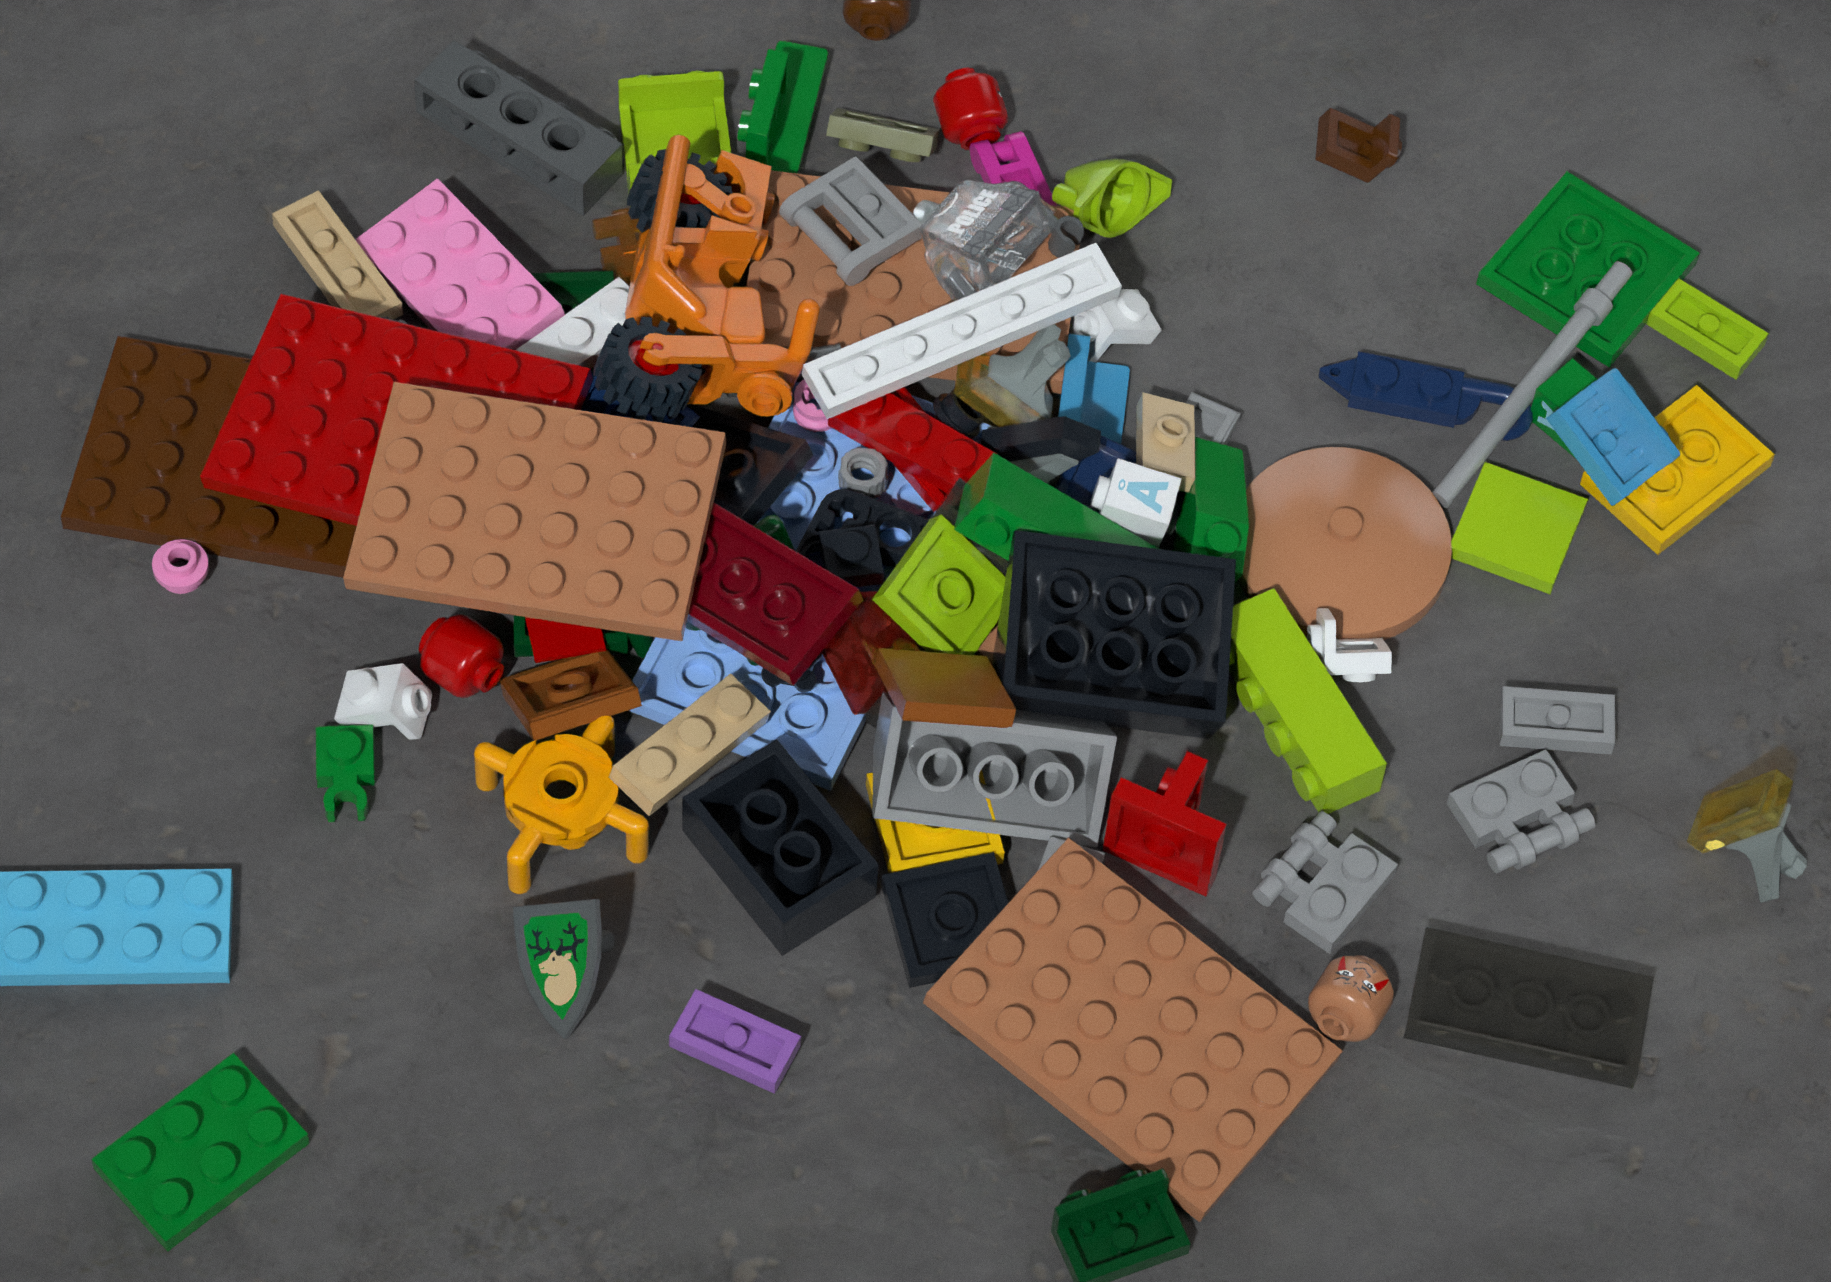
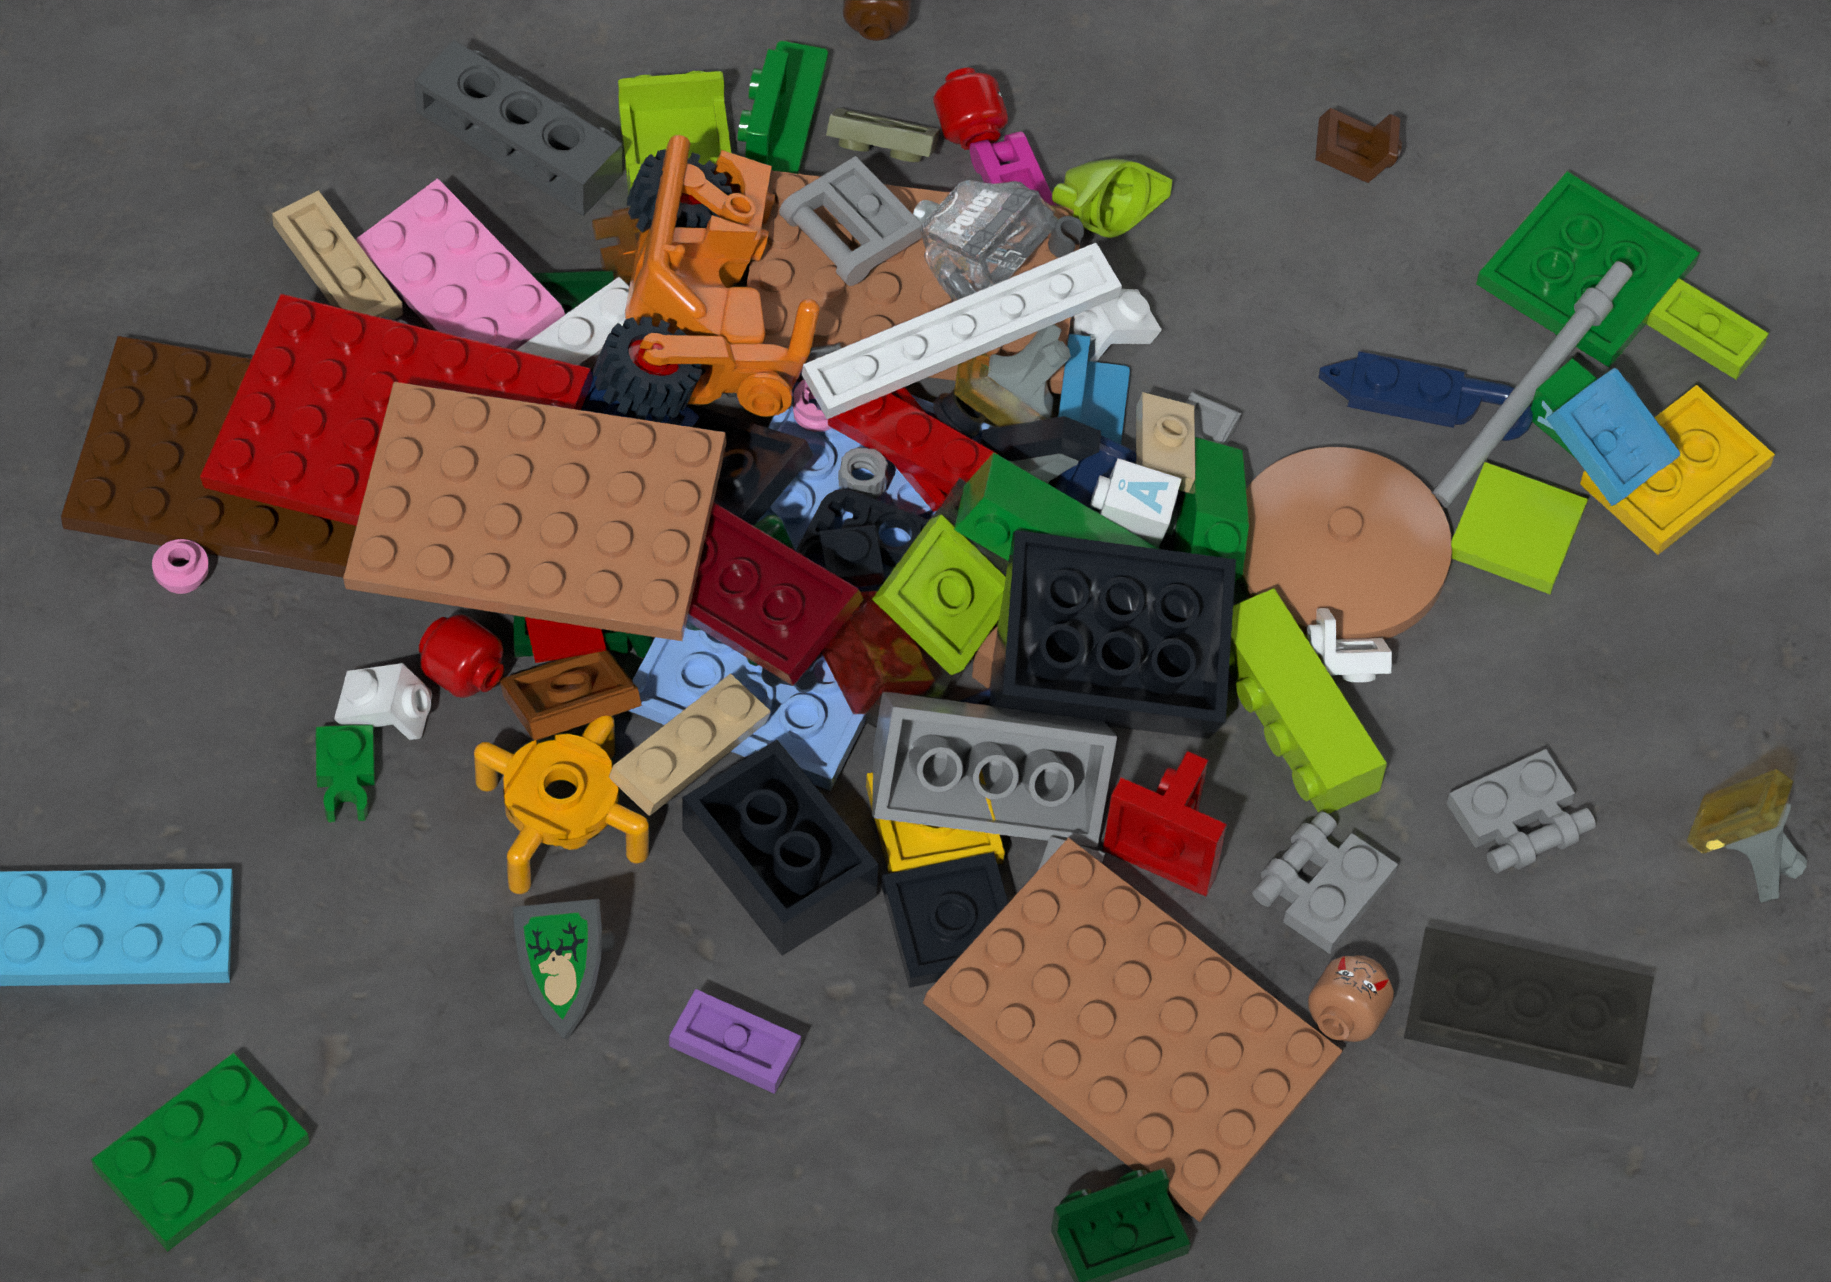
(945, 688): dark orange tile -> none
(1557, 720): light grey plate -> none

